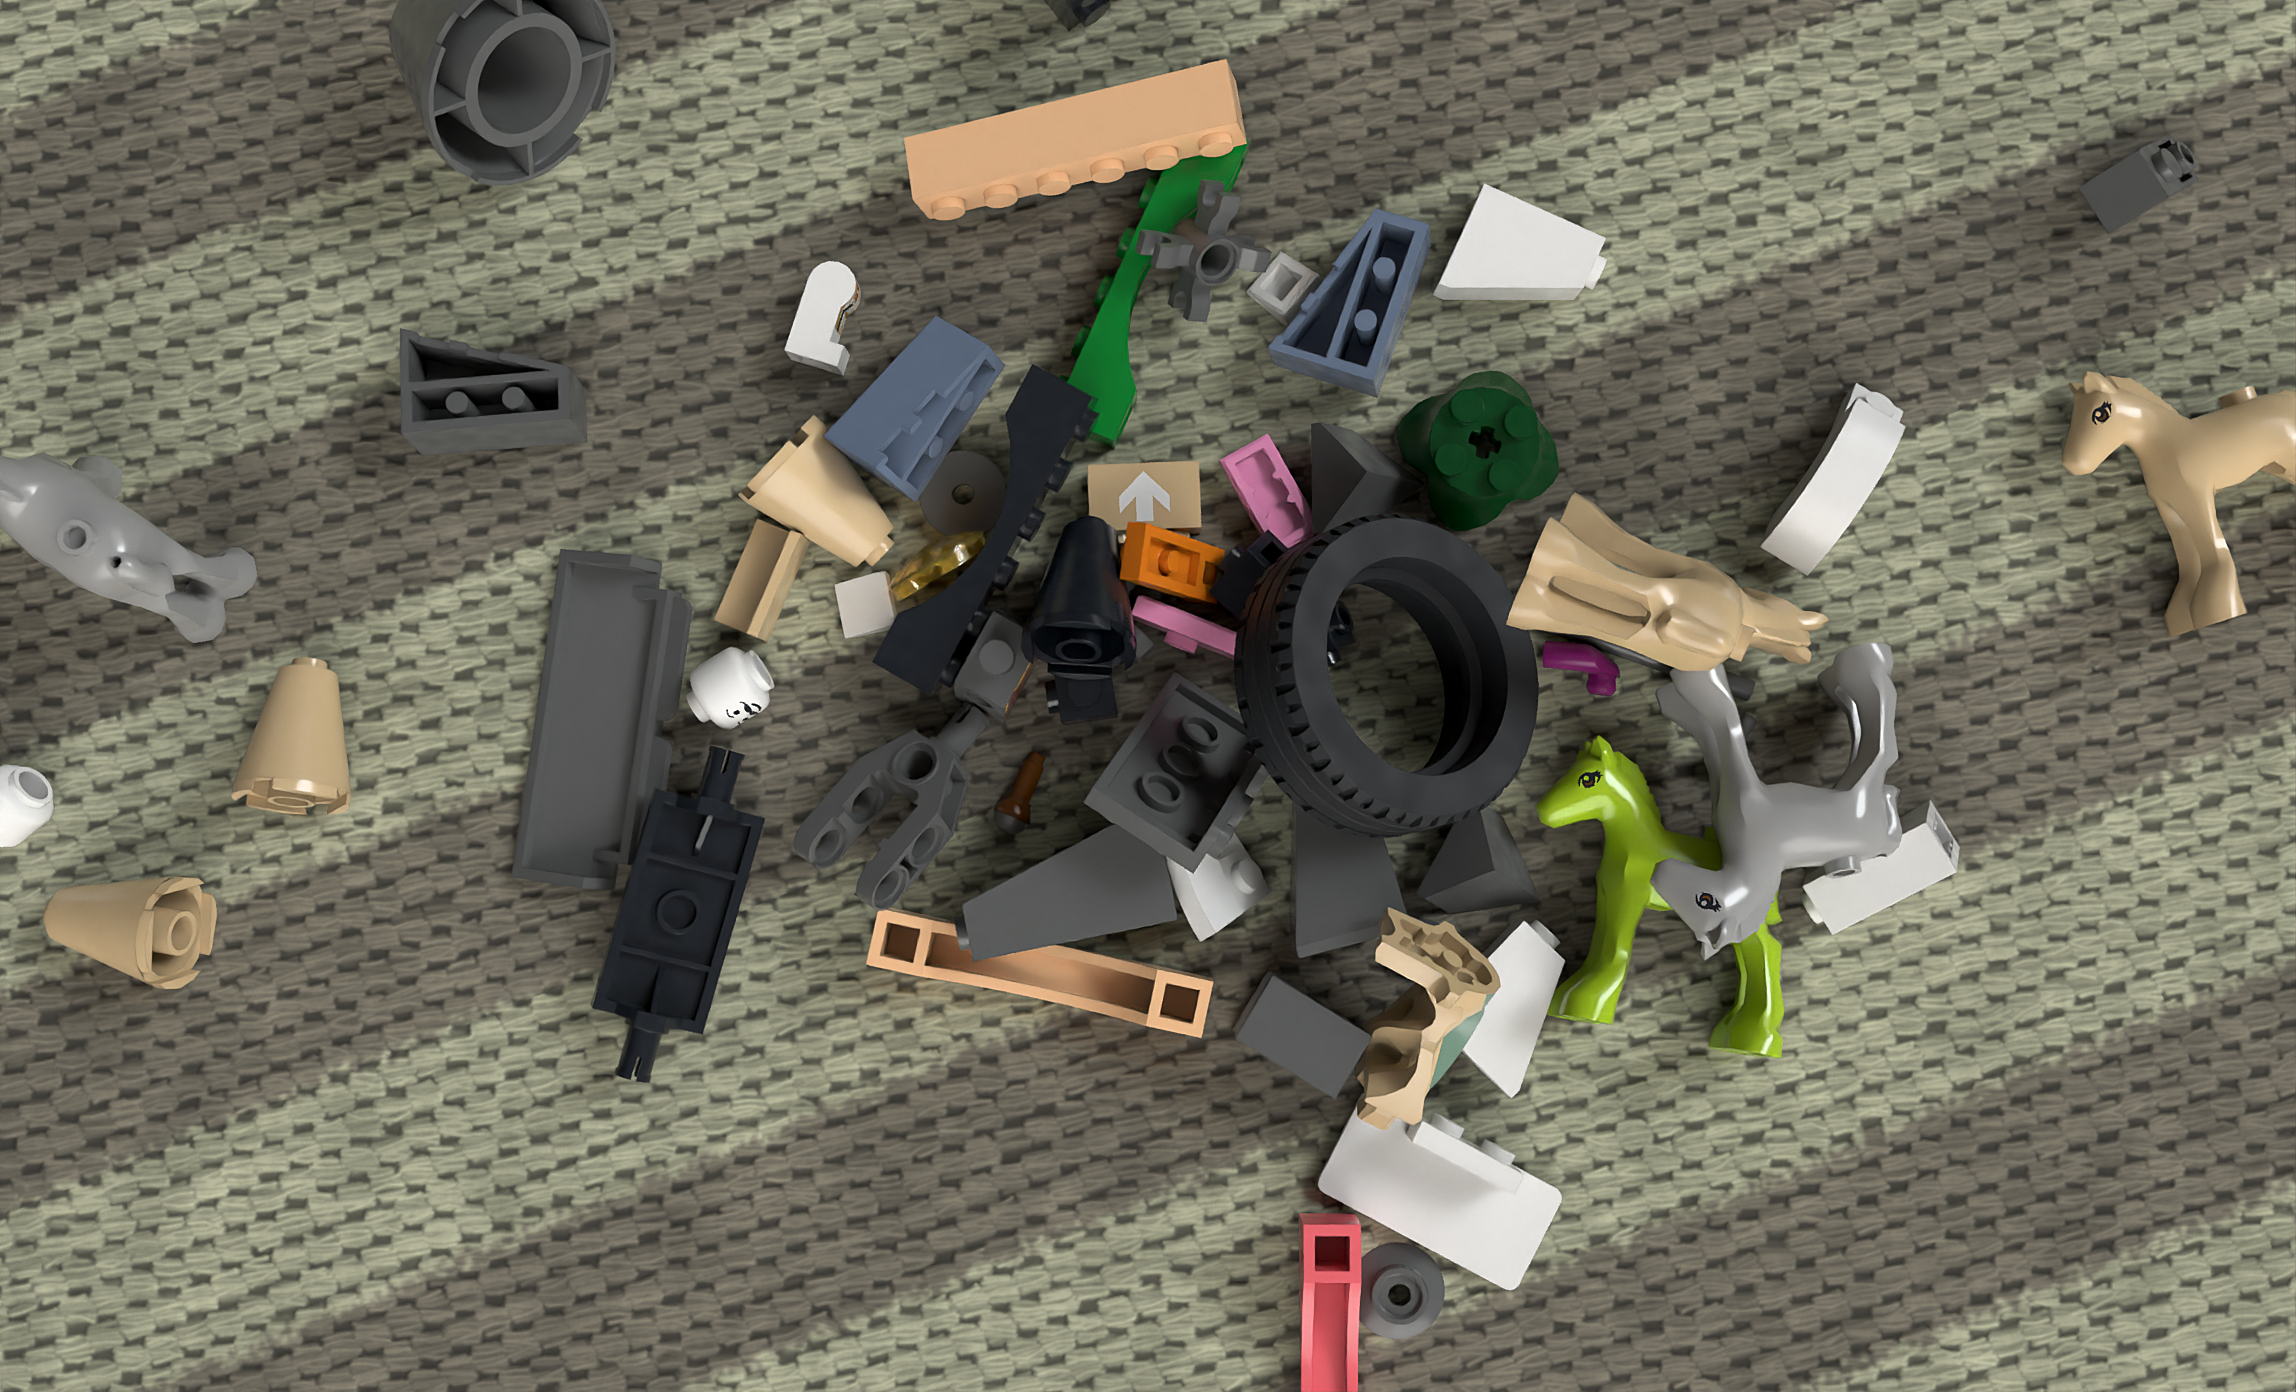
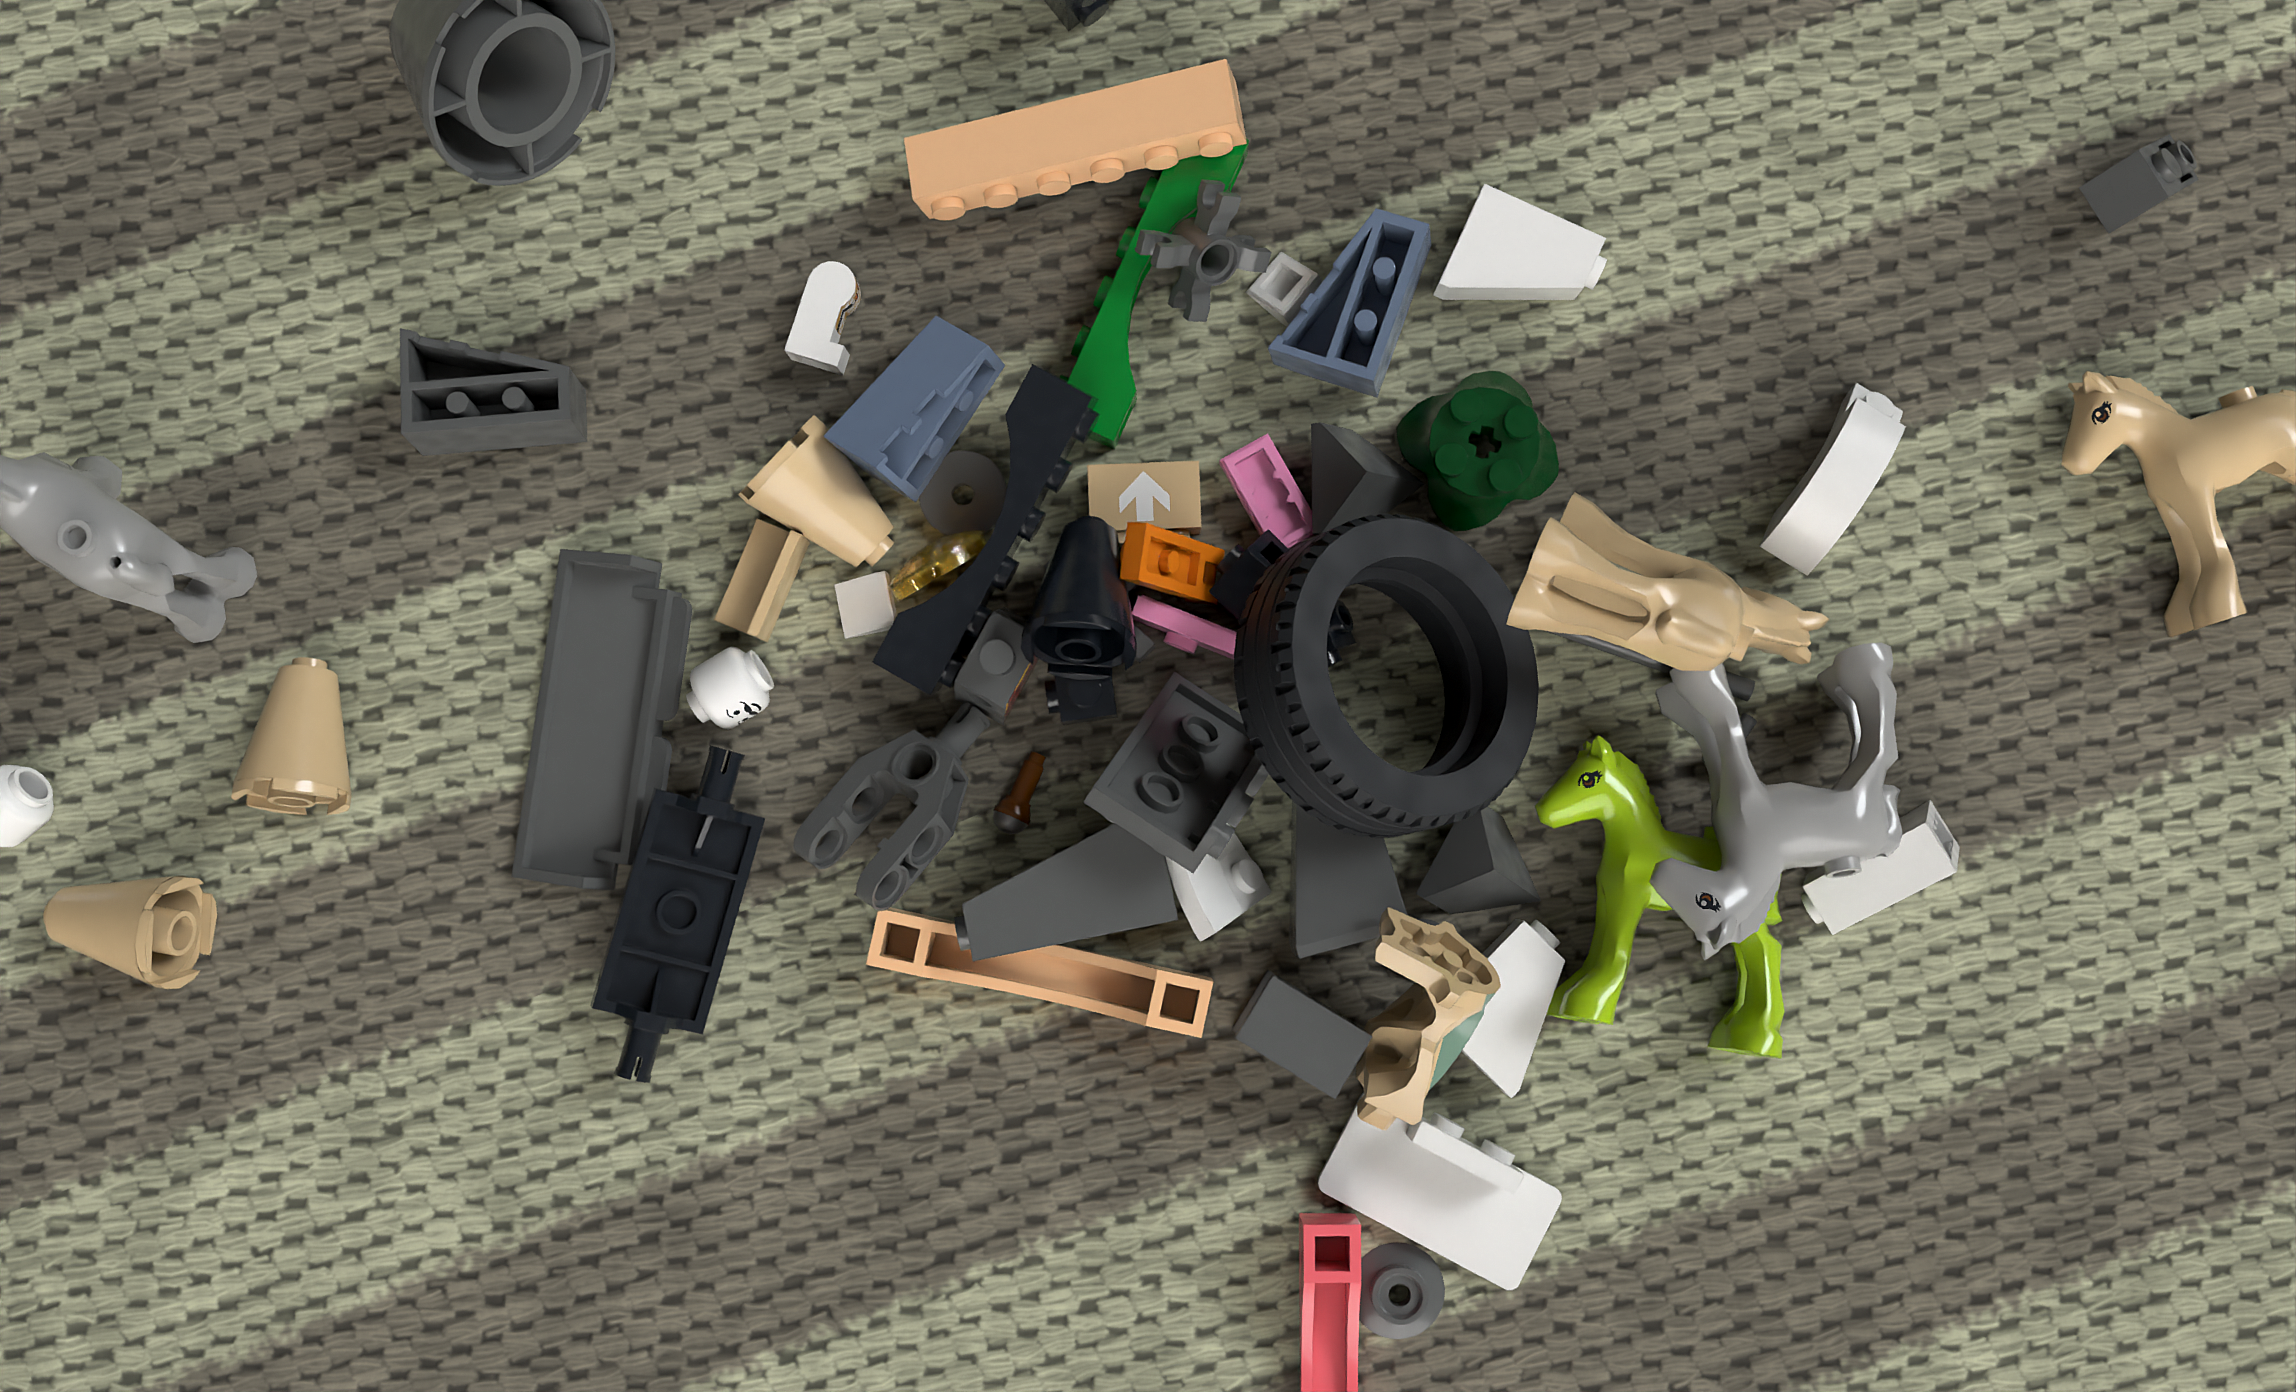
(1586, 659): magenta arm -> none

